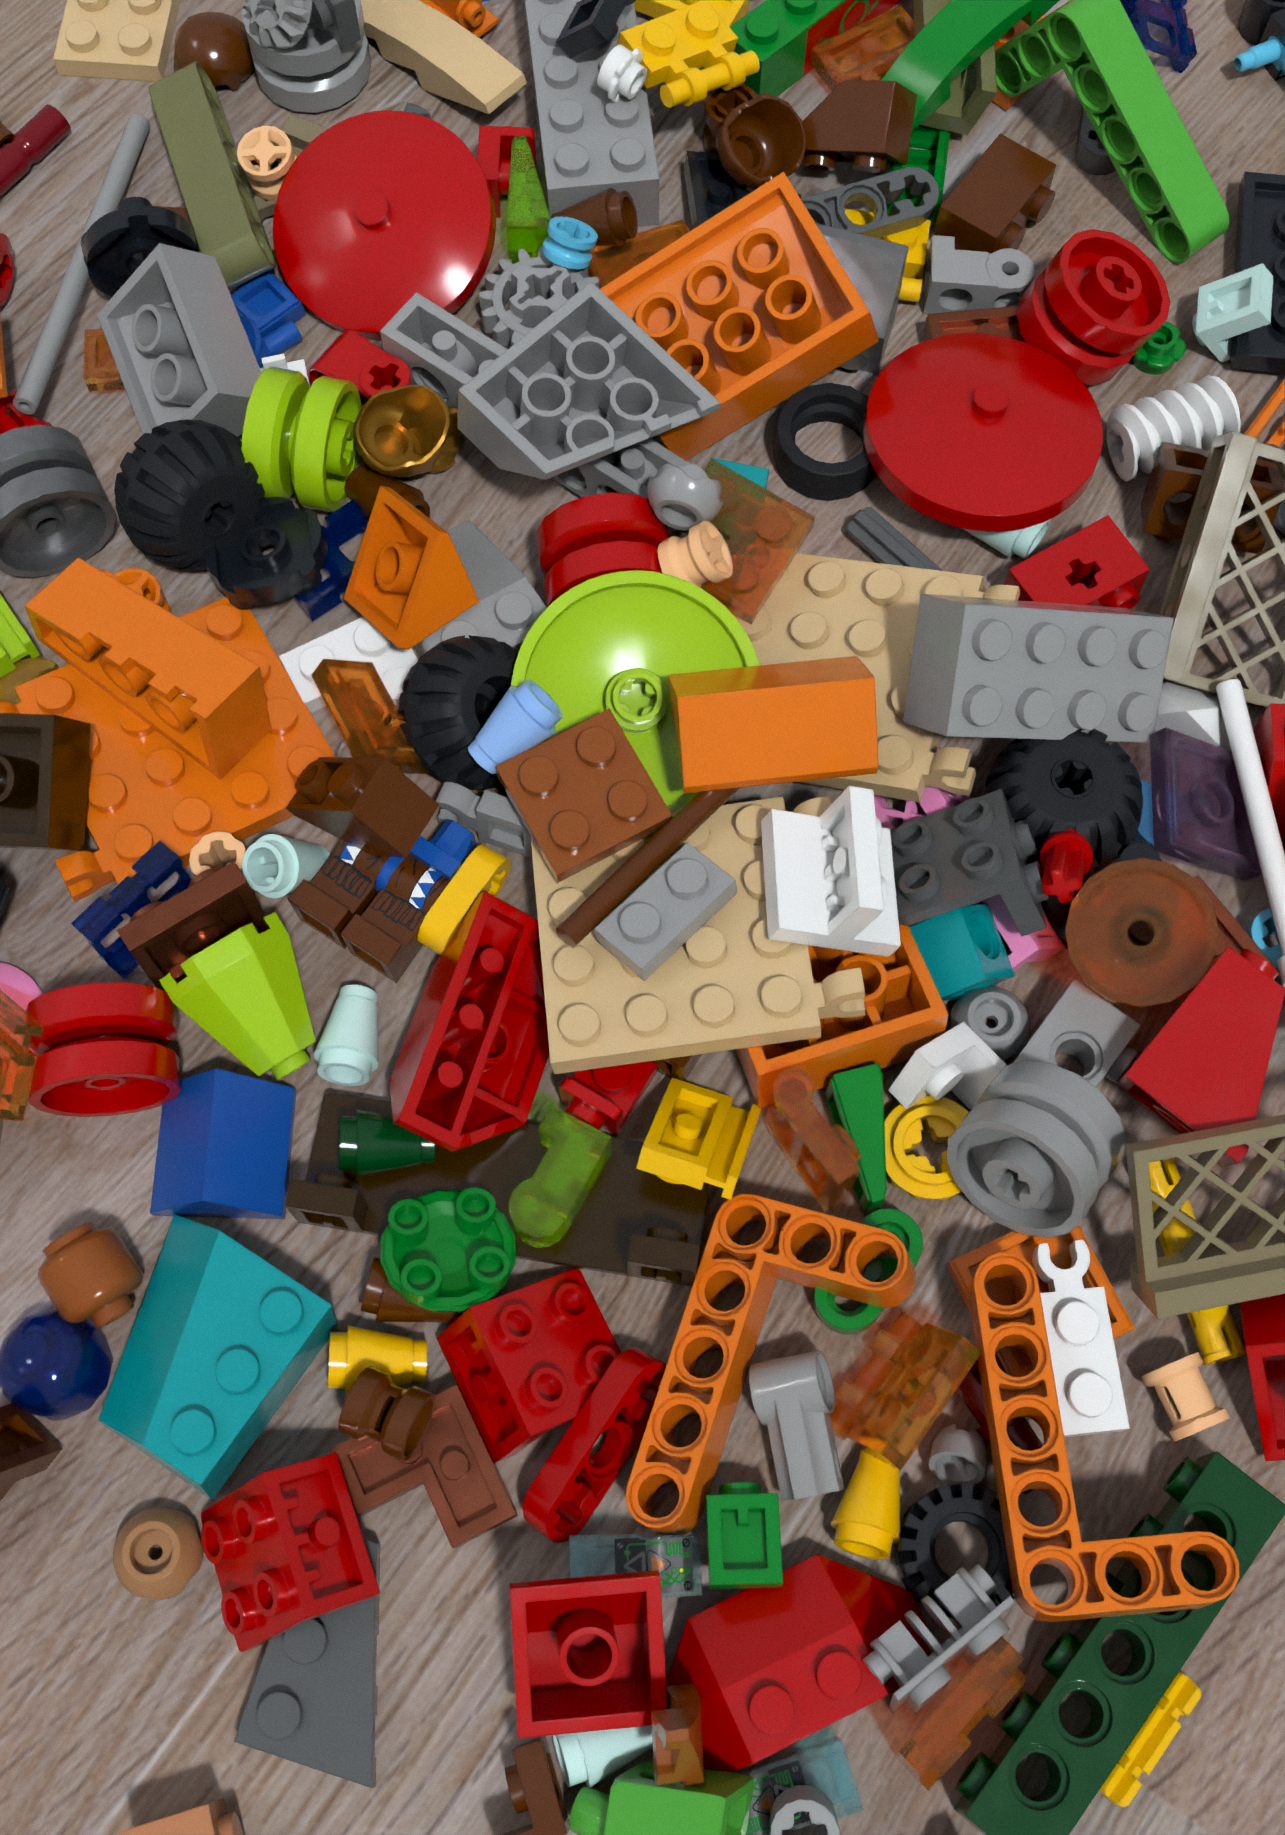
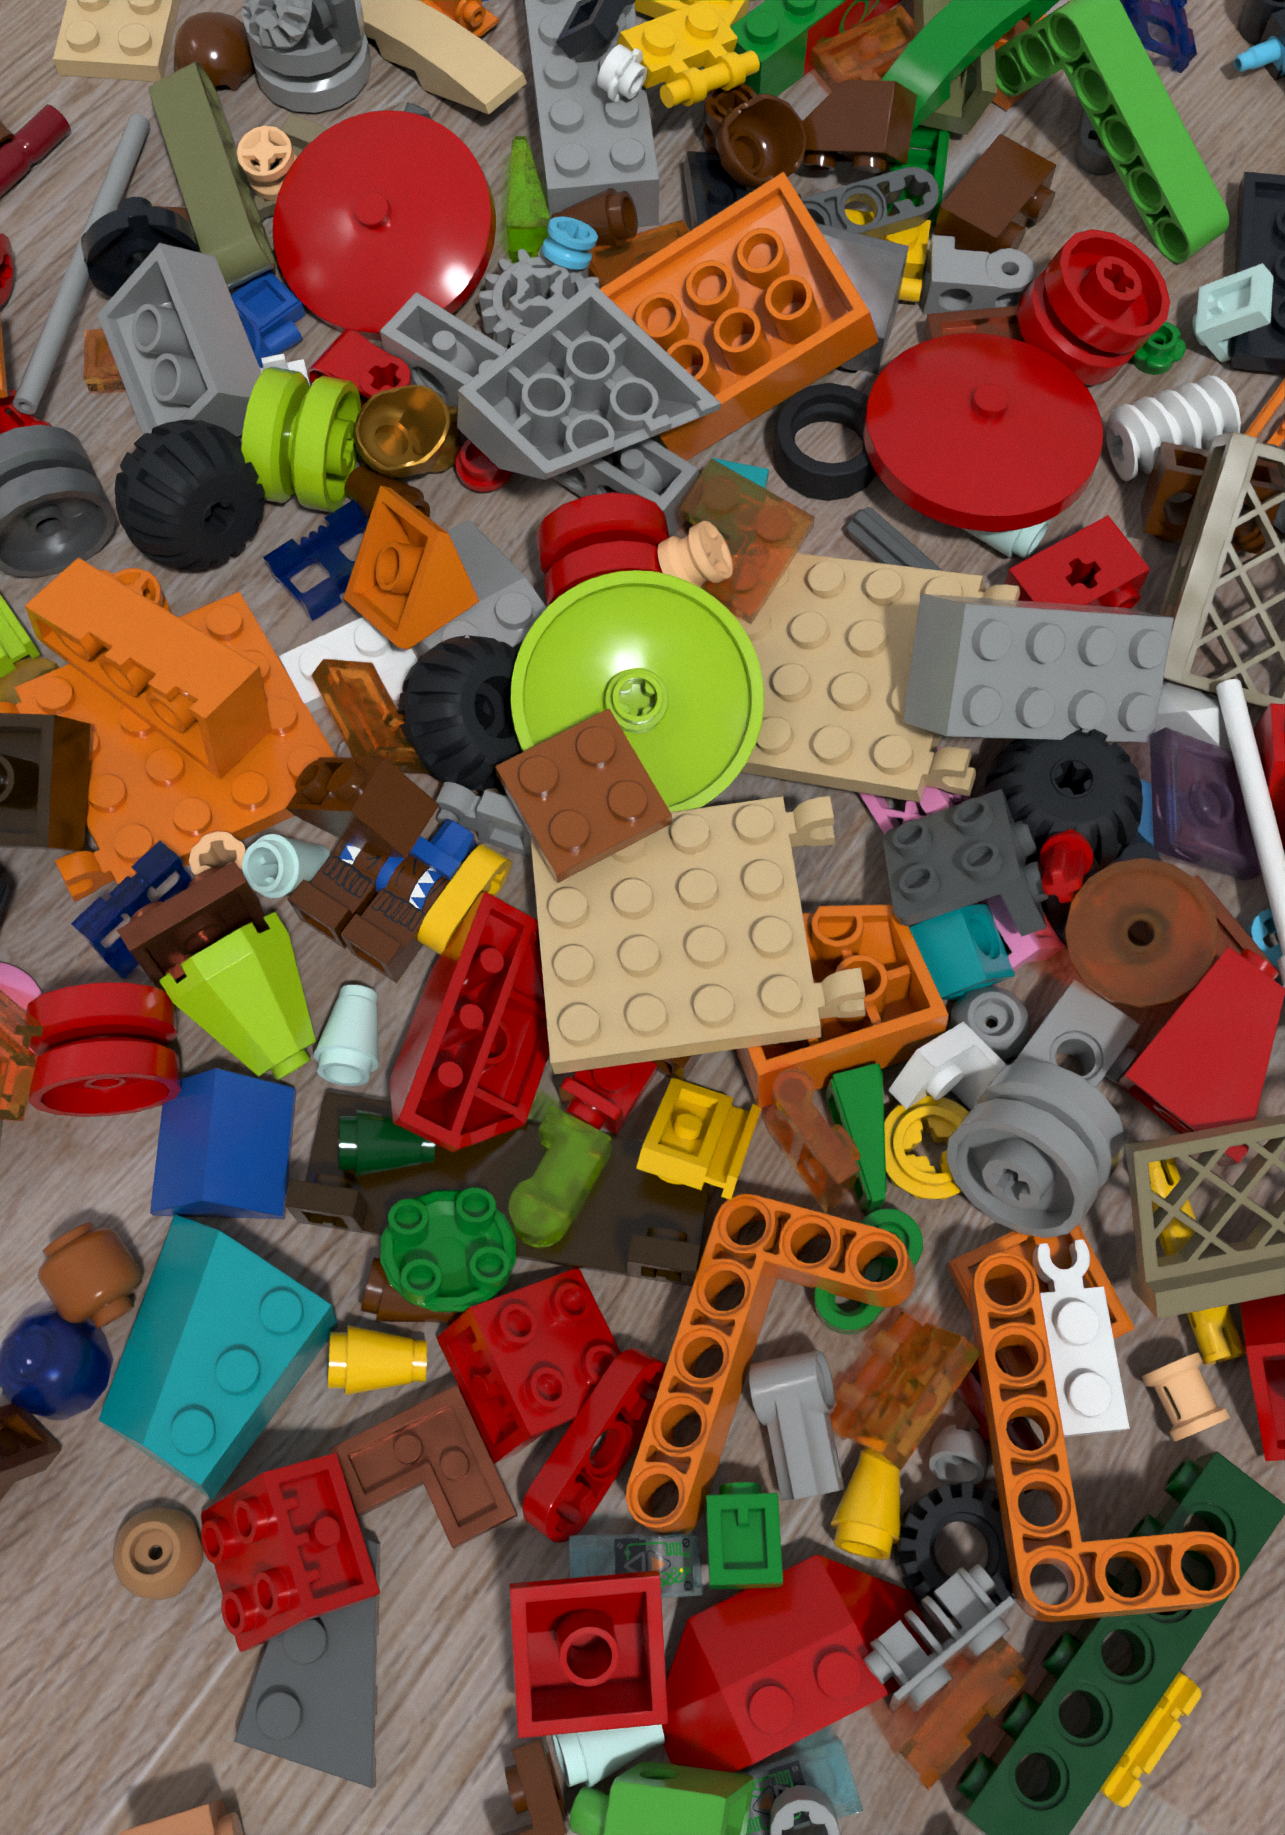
(285, 571): black plate -> none
(386, 1413): reddish brown wheel -> none
(478, 471): none -> red plate
(495, 157): red bracket -> none
(517, 724): light blue cone -> none
(641, 865): reddish brown bar -> none
(666, 911): light grey plate -> none
(678, 1738): dark orange slope -> none
(684, 496): light grey plate -> none
(774, 723): orange slope -> none
(831, 877): white bracket -> none

